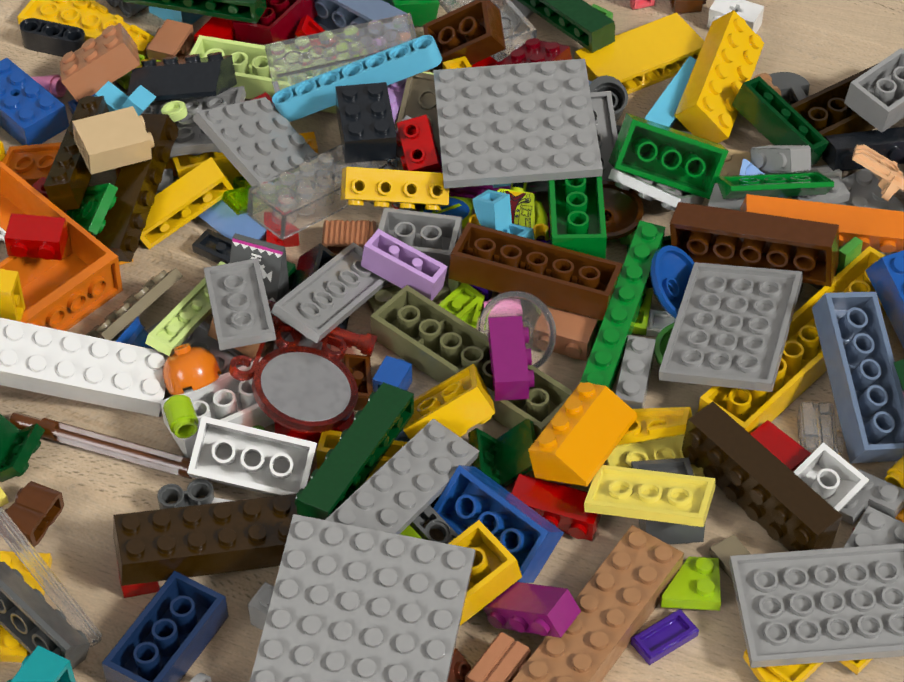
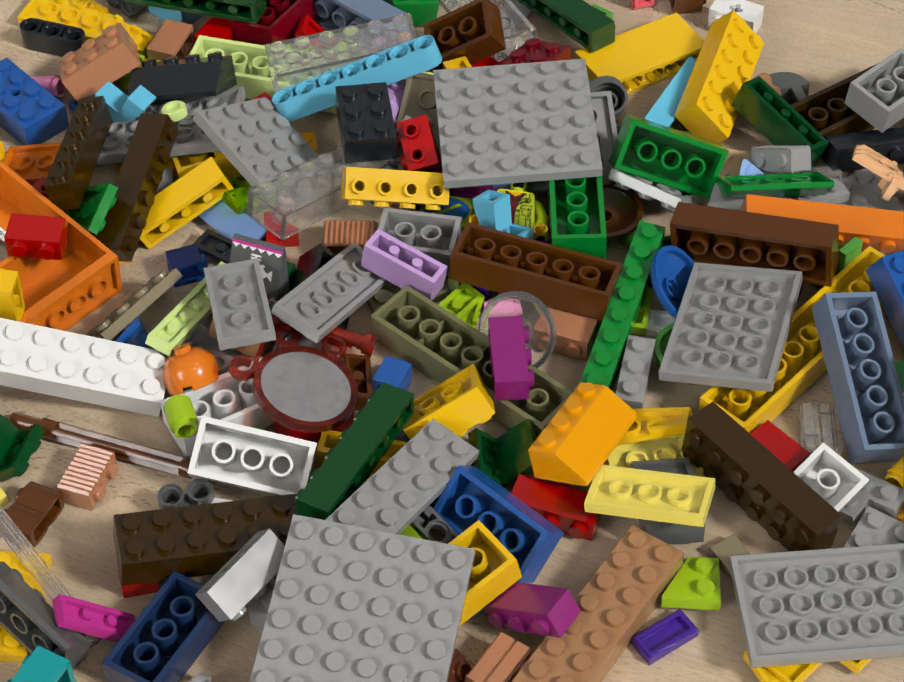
(88, 476): none -> nougat brick
(91, 618): none -> dark pink plate
(113, 140): tan brick -> none
(188, 262): none -> clear blue brick
(243, 577): none -> brick

